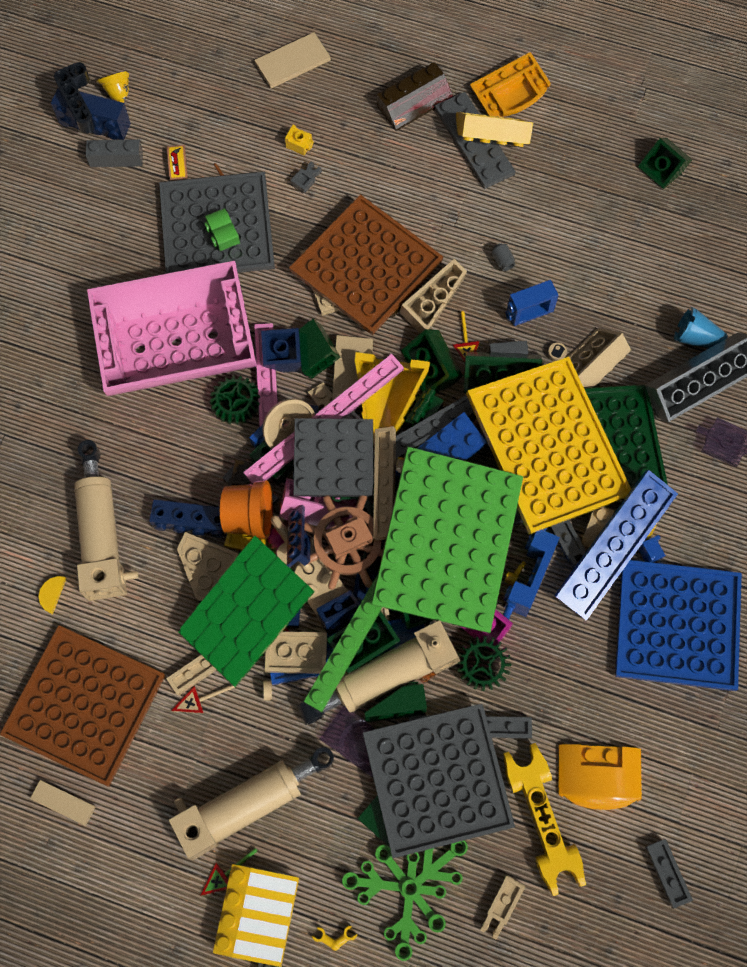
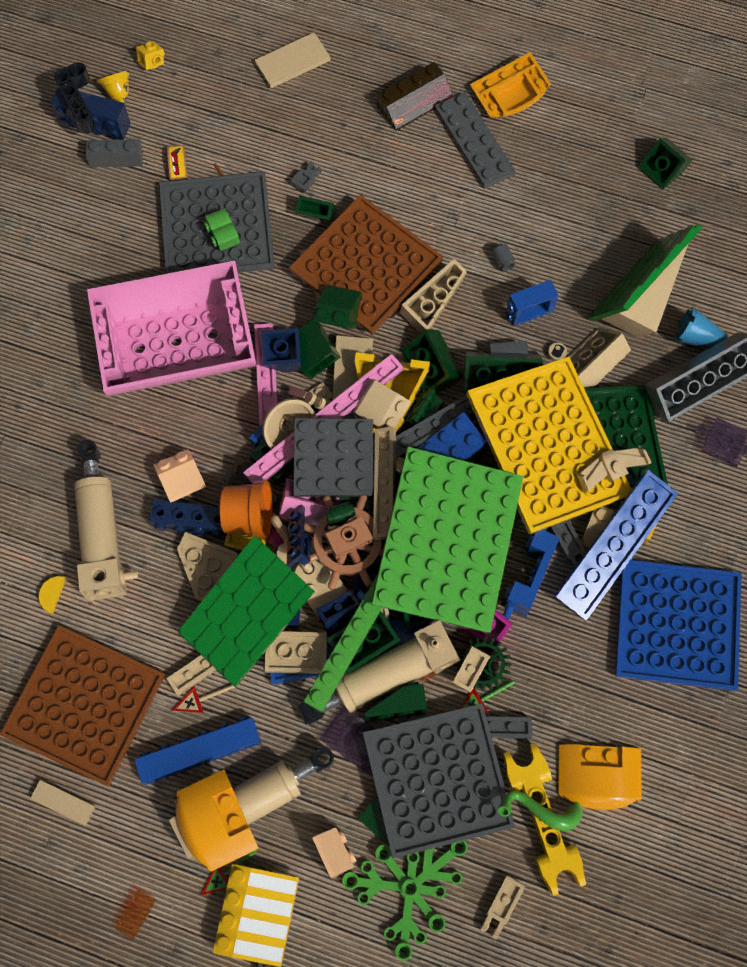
(135, 914): none -> clear orange plate
(150, 55): none -> yellow brick
(179, 475): none -> light nougat slope
(197, 751): none -> blue brick
(213, 822): none -> light orange slope
(221, 394): dark green gear -> none
(267, 690): tan tile -> none
(298, 140): yellow brick -> none
(307, 397): none -> tan hinge
(315, 208): none -> dark green brick
(333, 852): none -> light nougat slope
(337, 943): yellow arm -> none
(338, 307): none -> dark green slope
(340, 513): none -> dark green brick
(382, 405): none -> tan slope
(466, 346): piece -> none
(471, 669): none -> tan plate
(474, 699): none -> piece
(493, 128): yellow slope -> none
(512, 577): yellow hand -> none
(560, 822): none -> bright green animal
(613, 465): none -> tan plate
(642, 295): none -> piece
(651, 550): blue panel -> none
(669, 873): dark grey plate -> none

